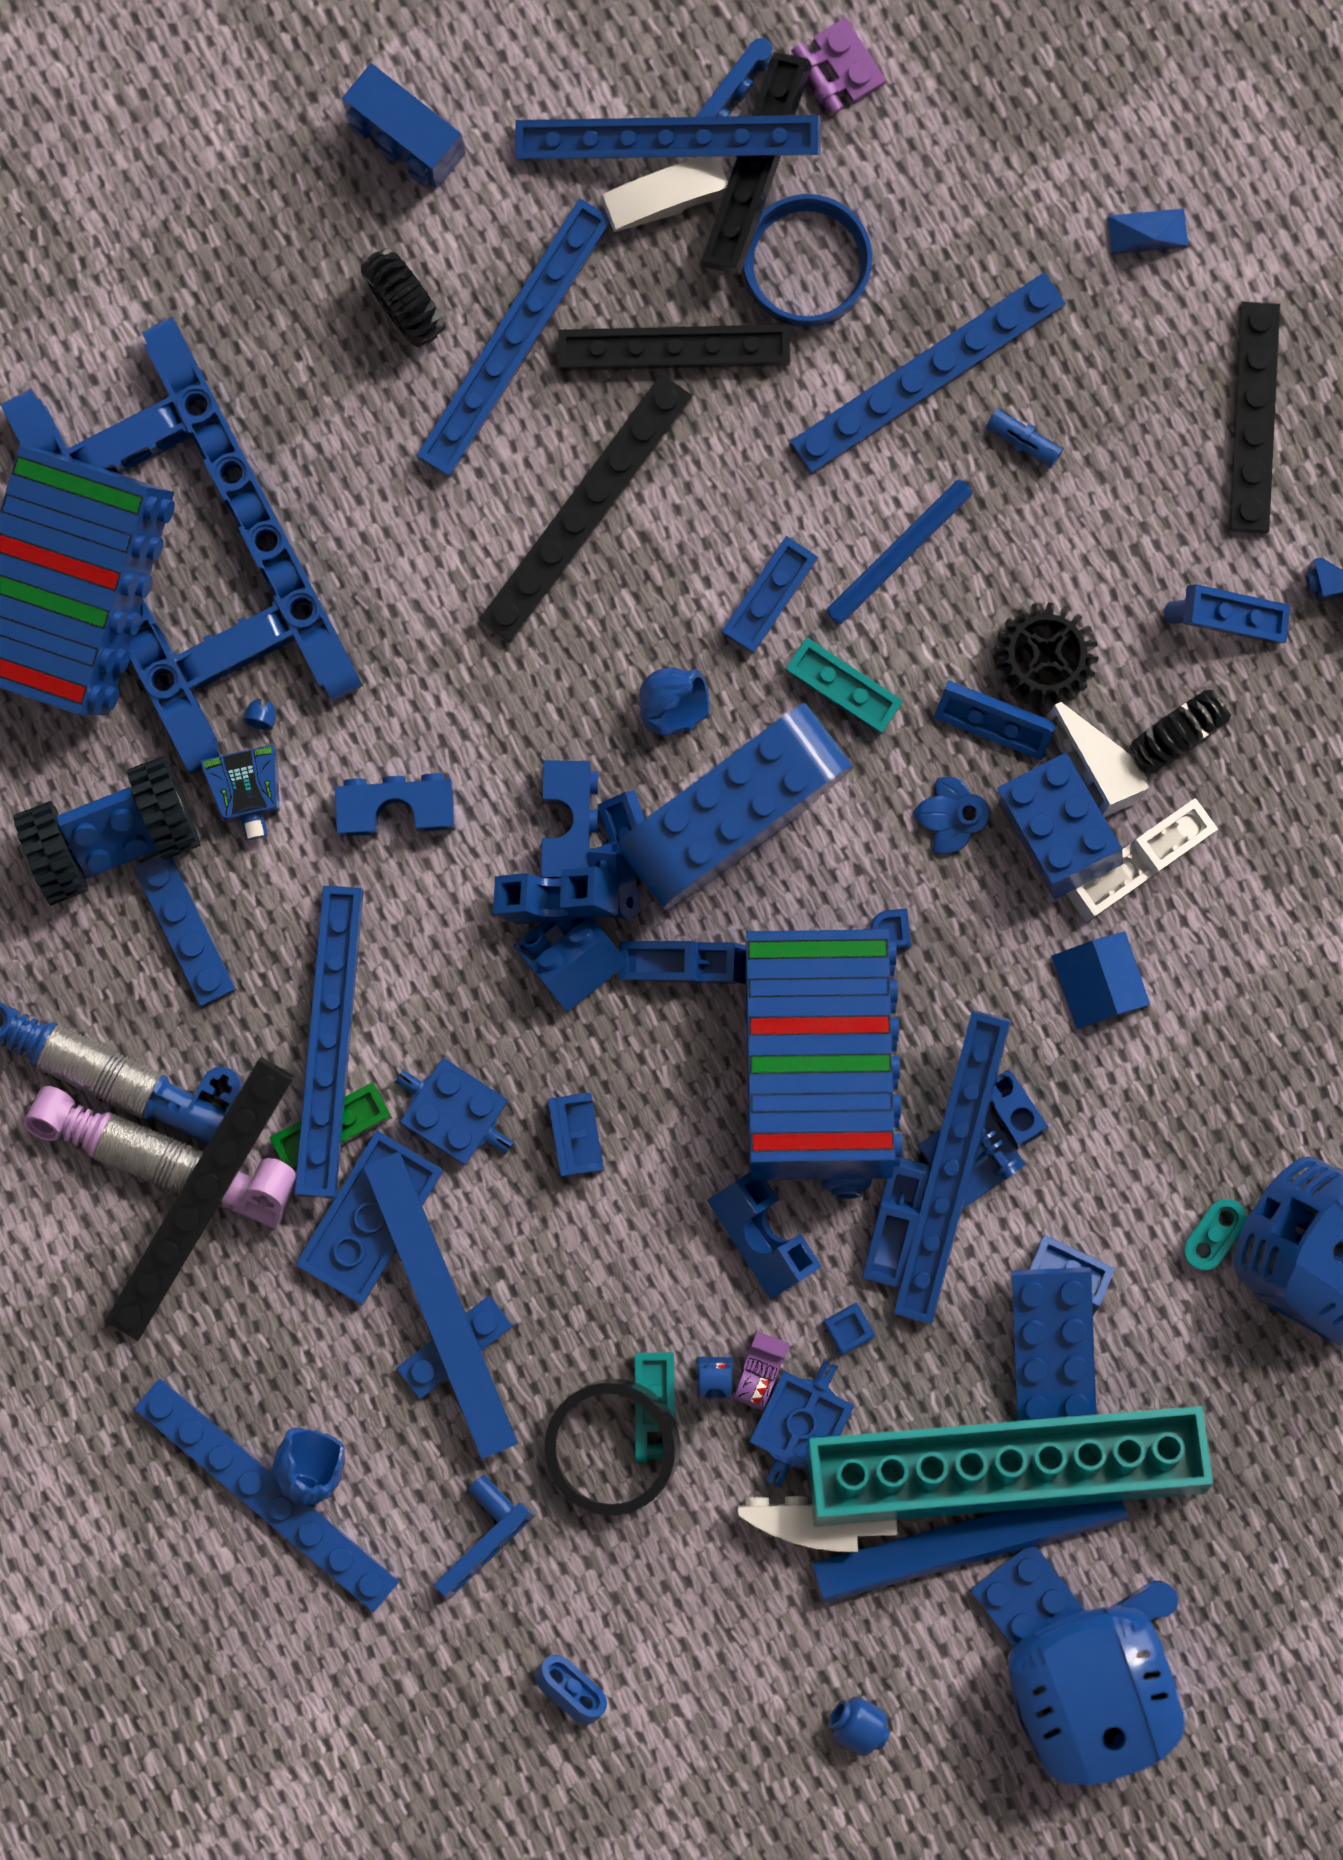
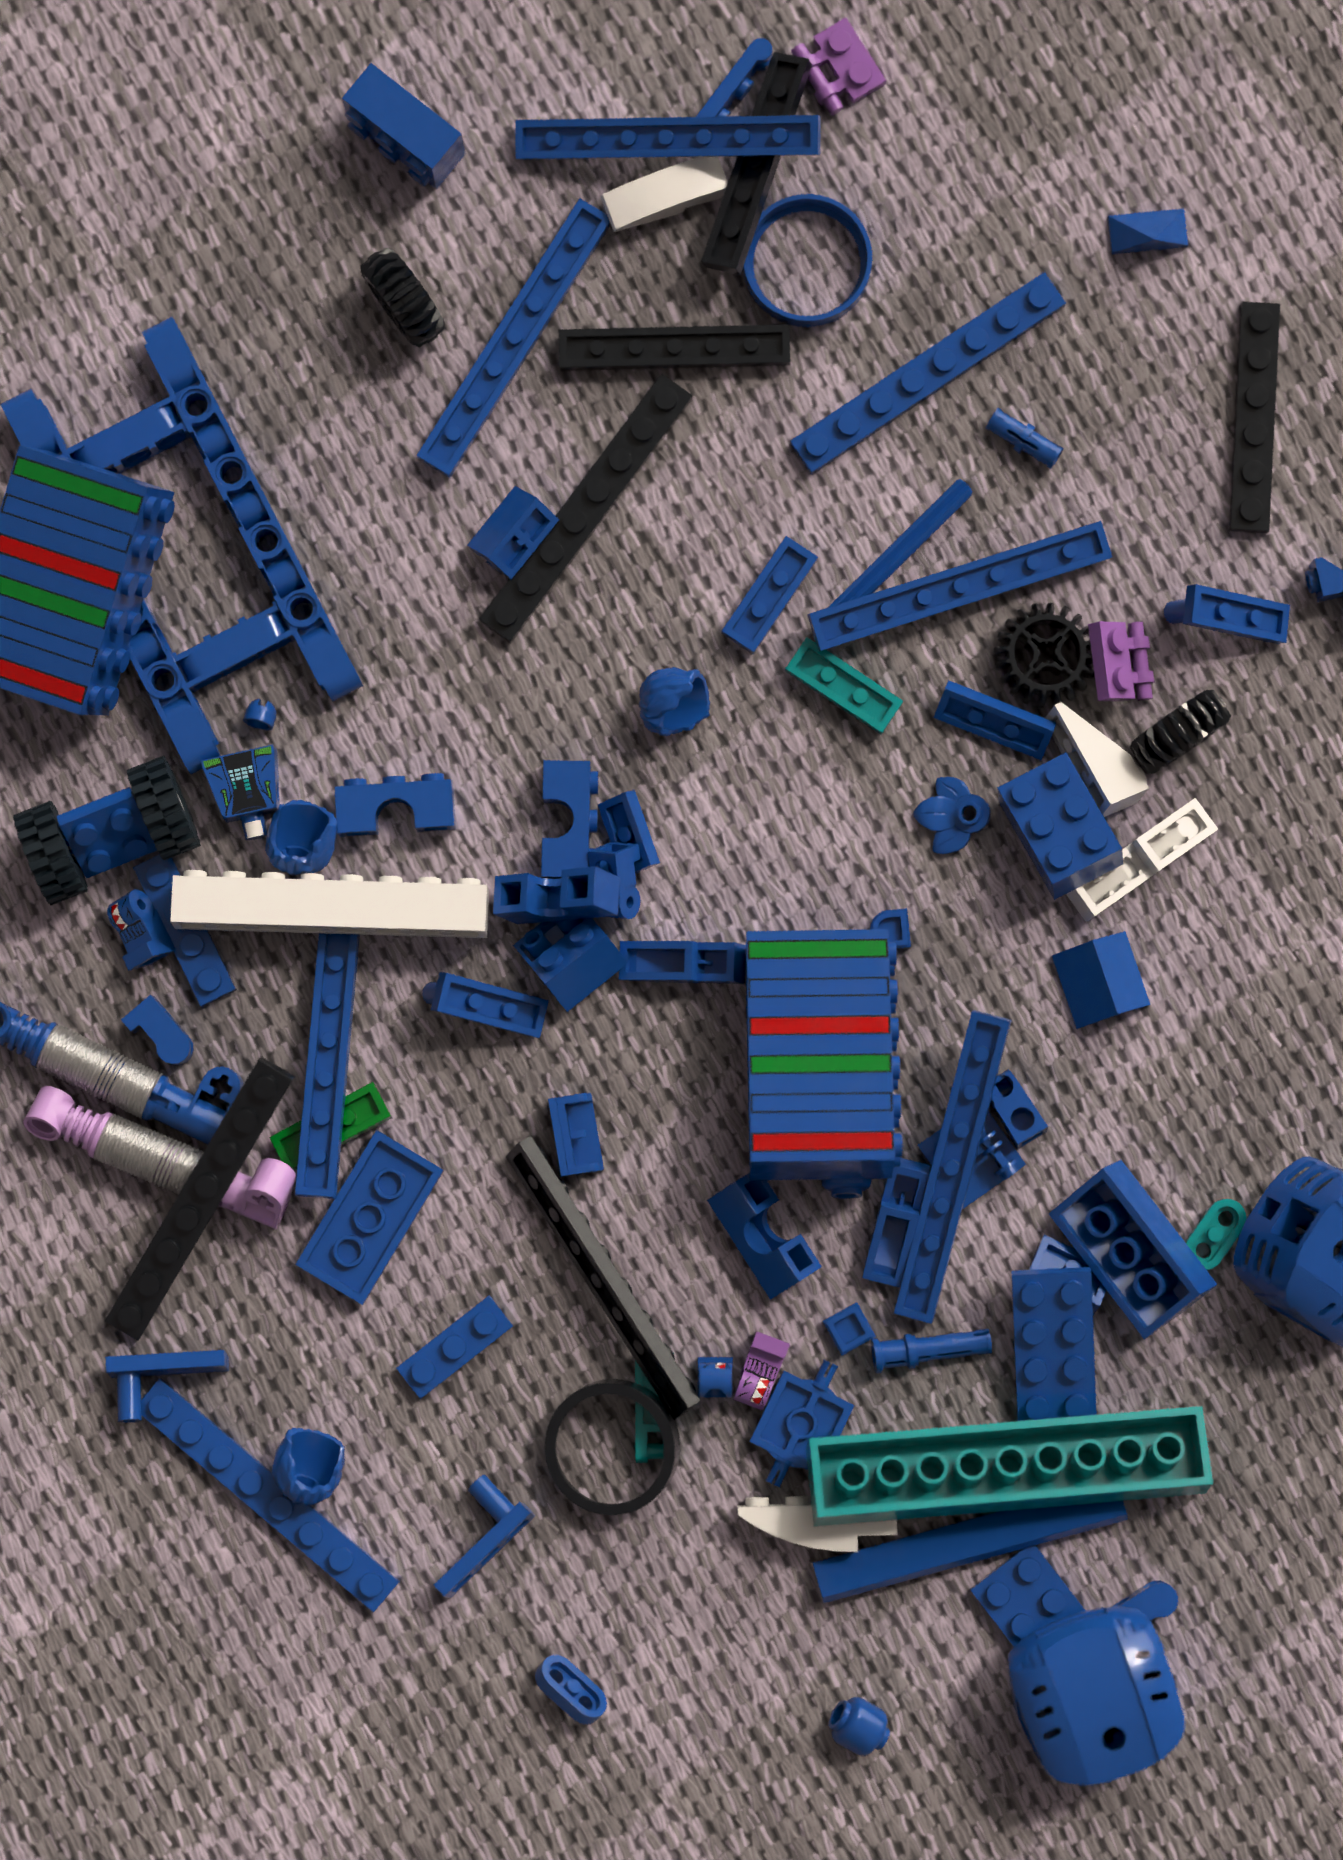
(130, 1368): none -> blue piece
(139, 930): none -> blue leg
(170, 1039): none -> blue leg
(301, 837): none -> blue hair
(330, 905): none -> white brick
(440, 1305): blue tile -> none
(454, 1111): blue plate -> none
(486, 1004): none -> blue piece
(513, 532): none -> blue hinge
(602, 1278): none -> black plate
(735, 807): blue brick -> none
(911, 1350): none -> blue pin
(959, 586): none -> blue plate
(1112, 661): none -> medium lavender plate
(1132, 1248): none -> blue slope

